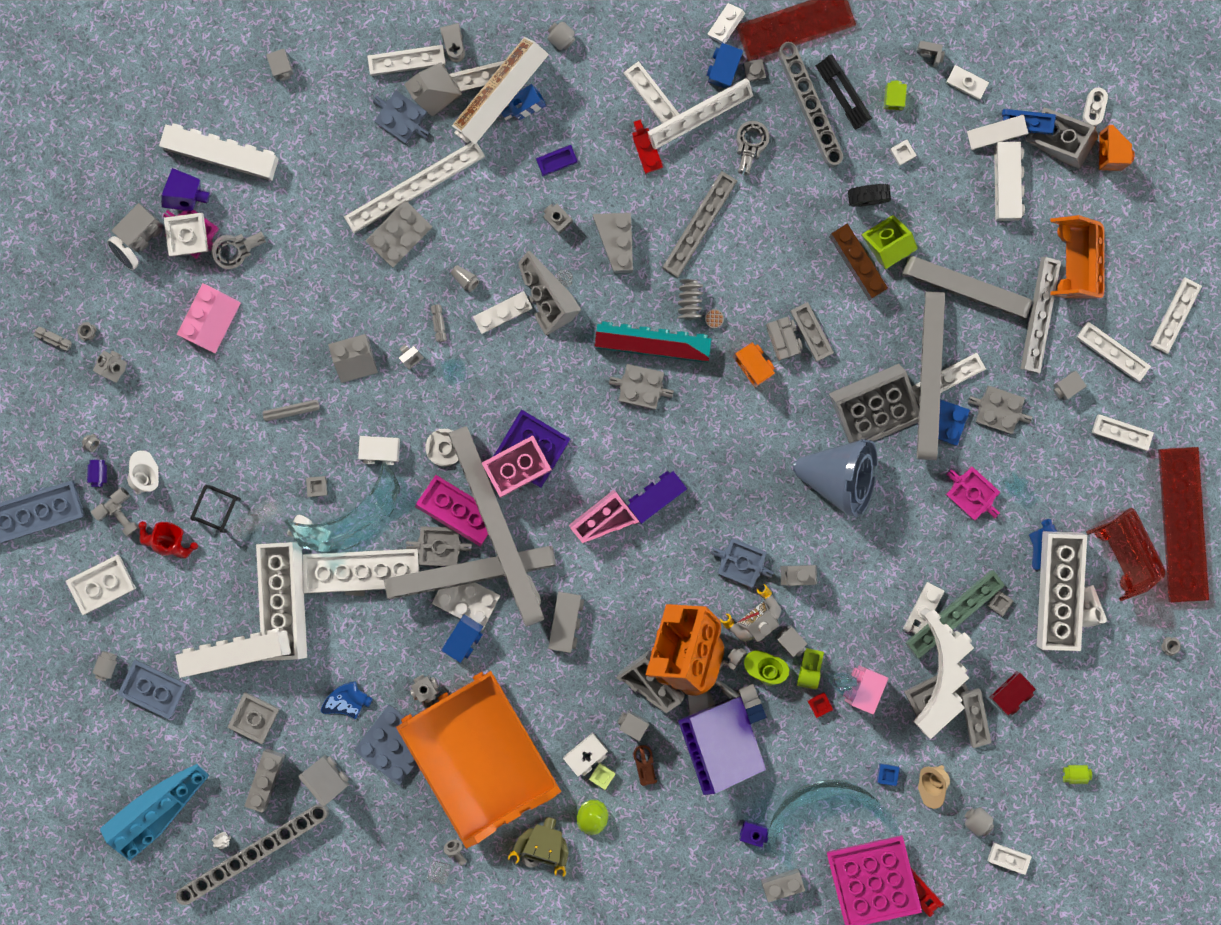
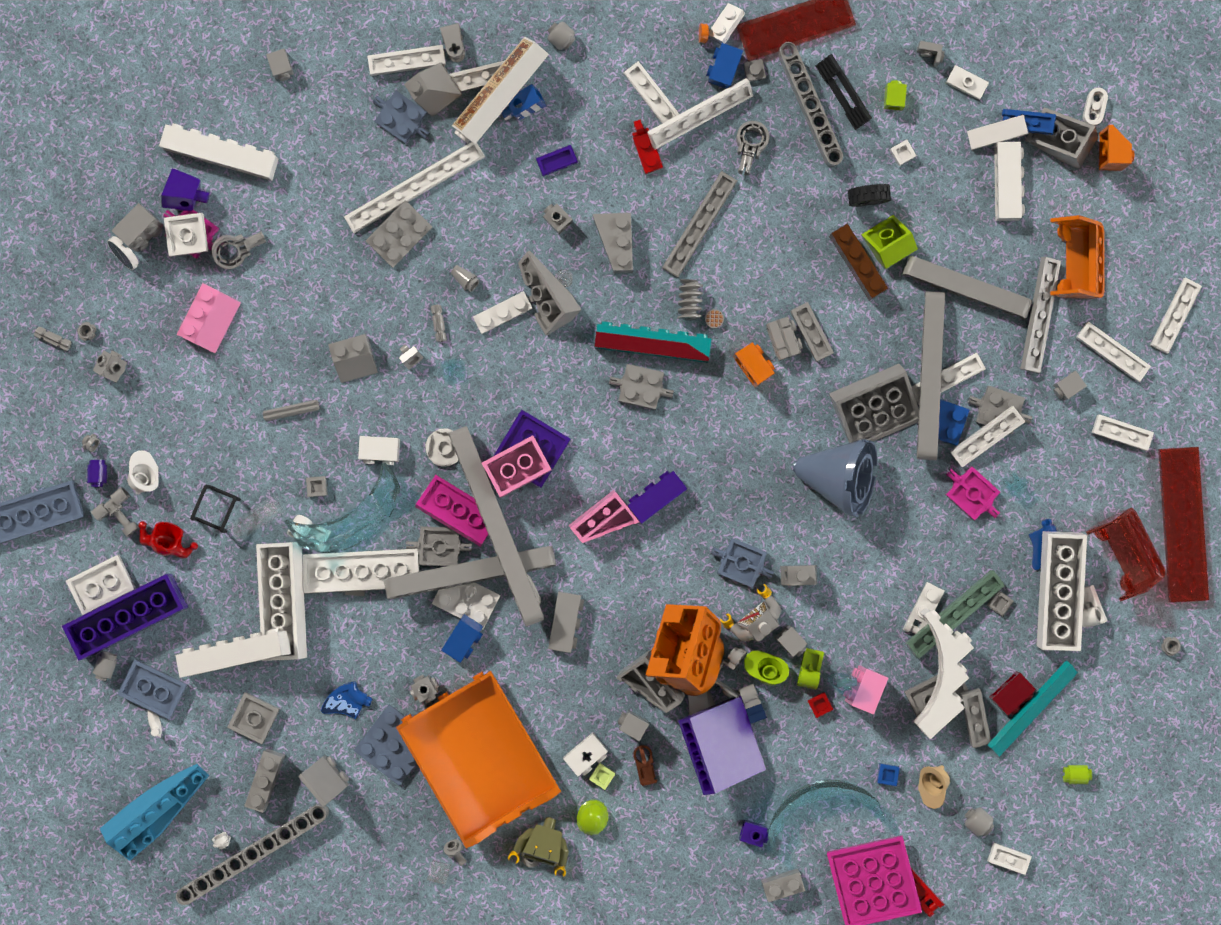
(125, 616): none -> dark purple brick
(155, 724): none -> white bar
(703, 33): none -> orange tile
(987, 436): none -> white plate
(1032, 708): none -> teal tile

